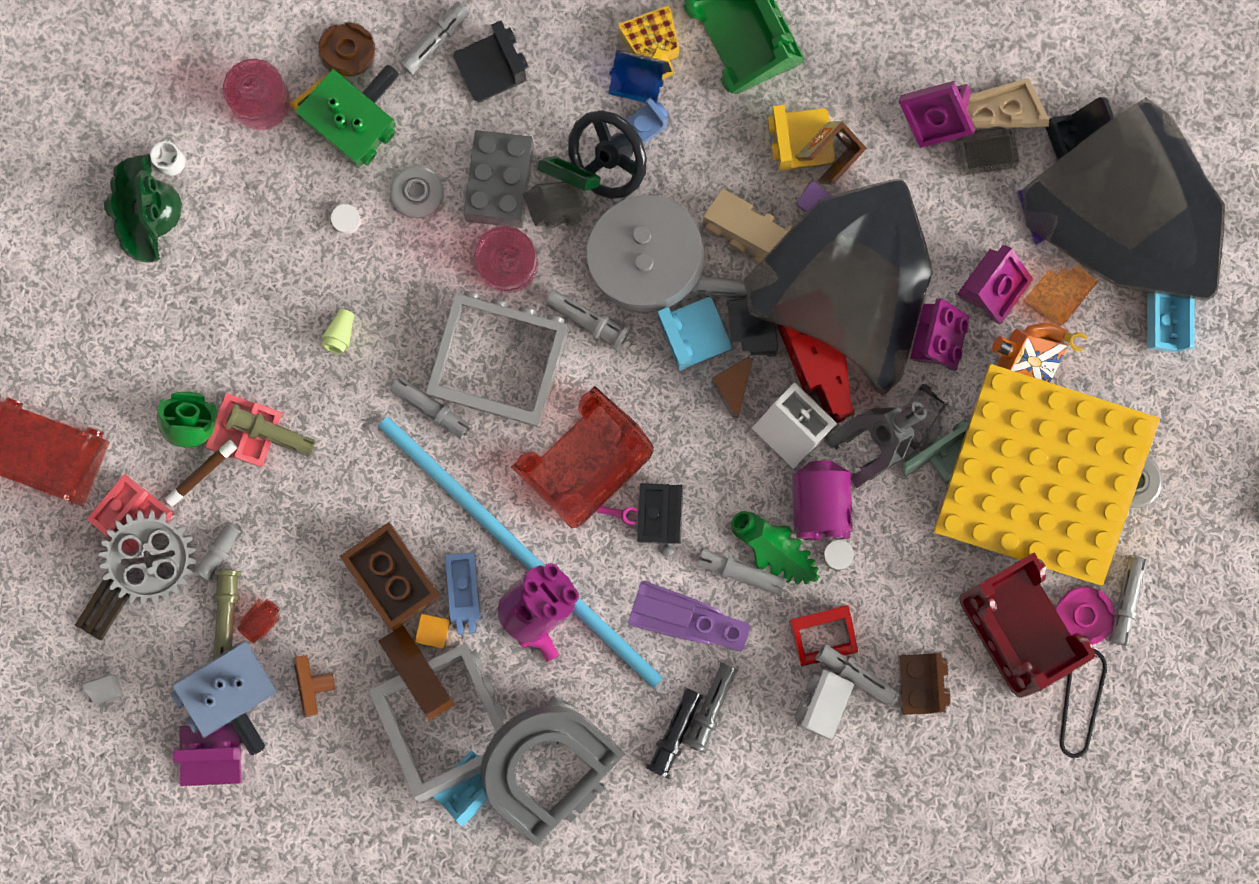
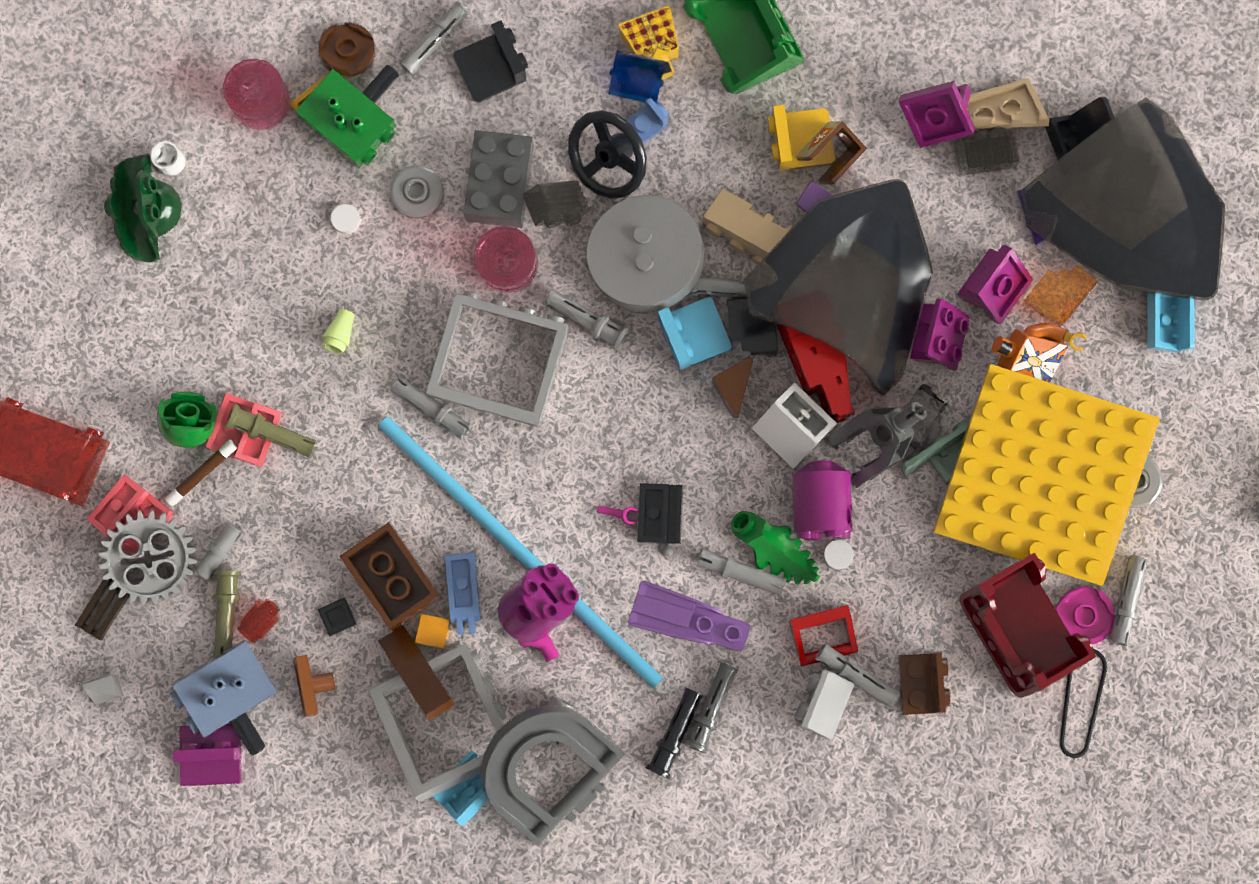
(337, 616): none -> black tile
(569, 173): dark green tile -> none
(587, 460): clear red windscreen -> none

